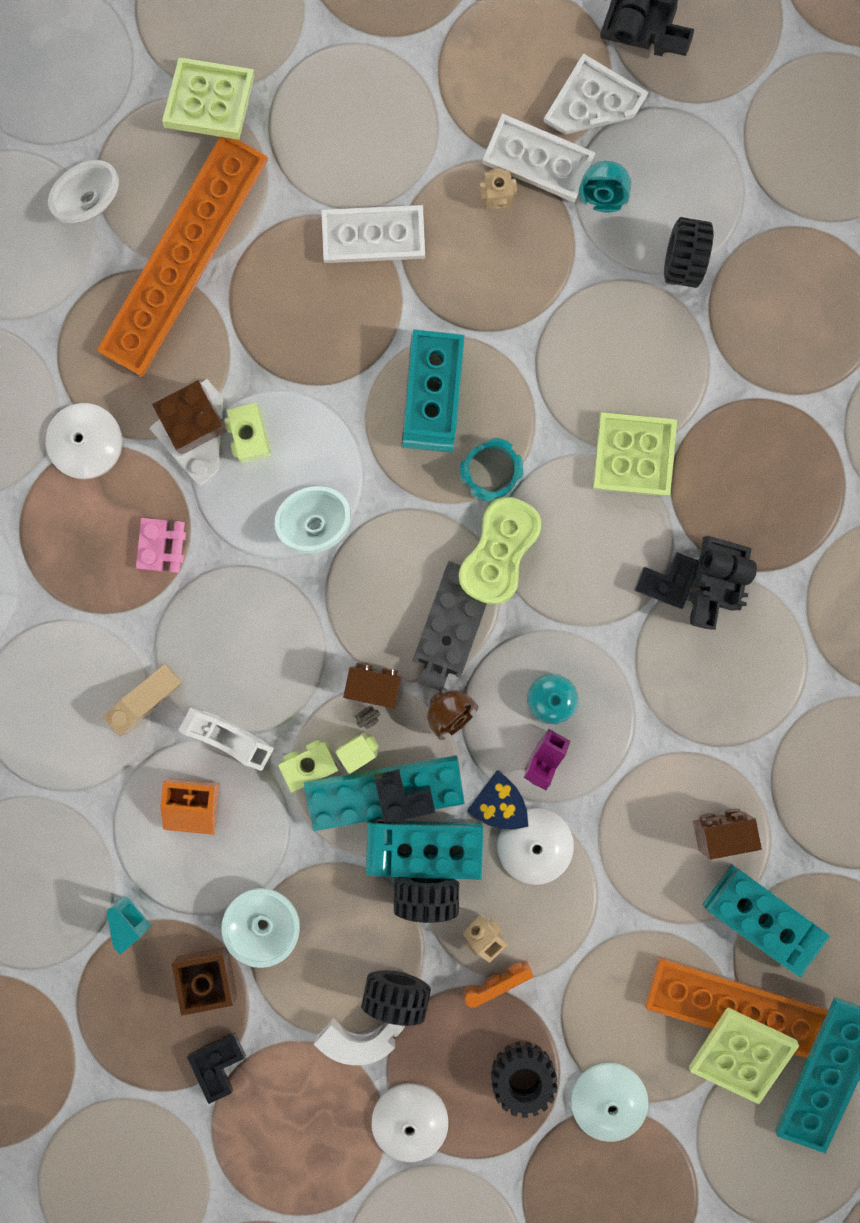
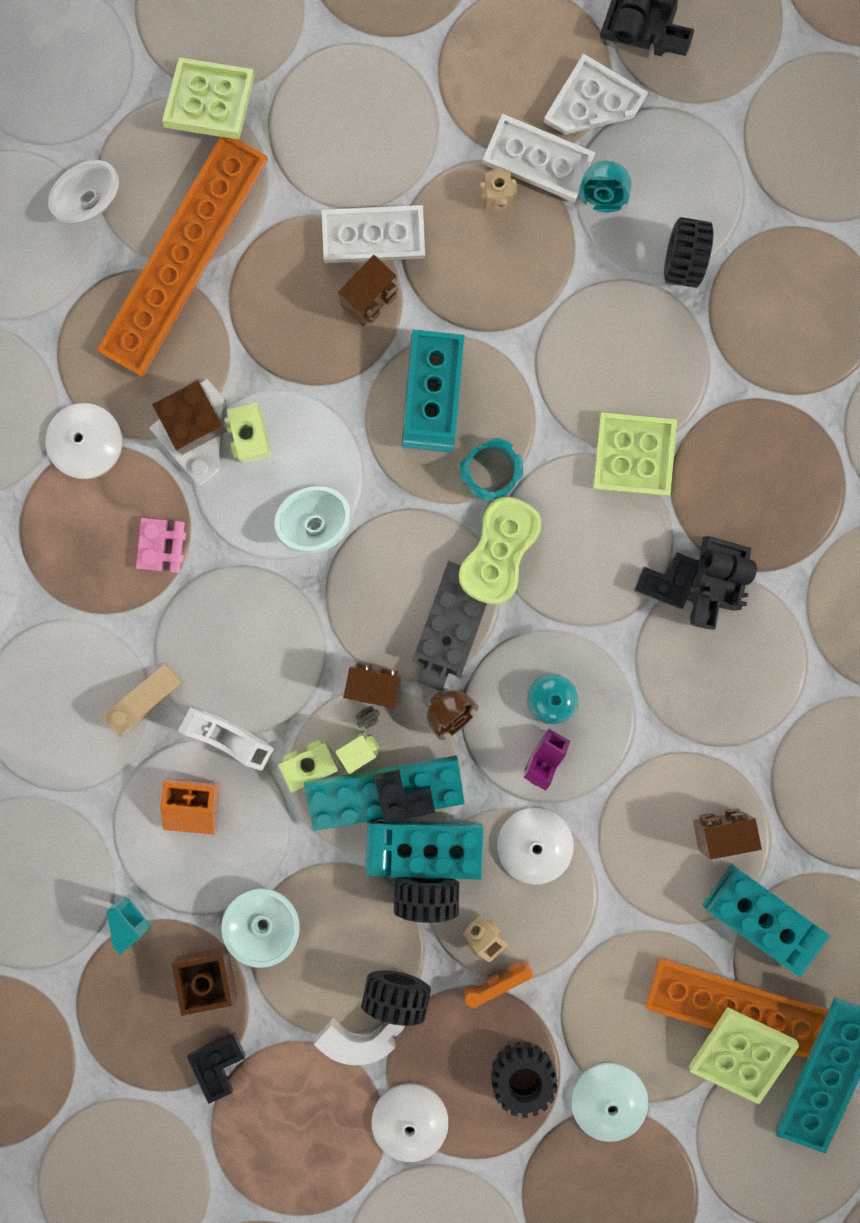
(369, 291): none -> reddish brown brick
(500, 804): dark blue sticker -> none

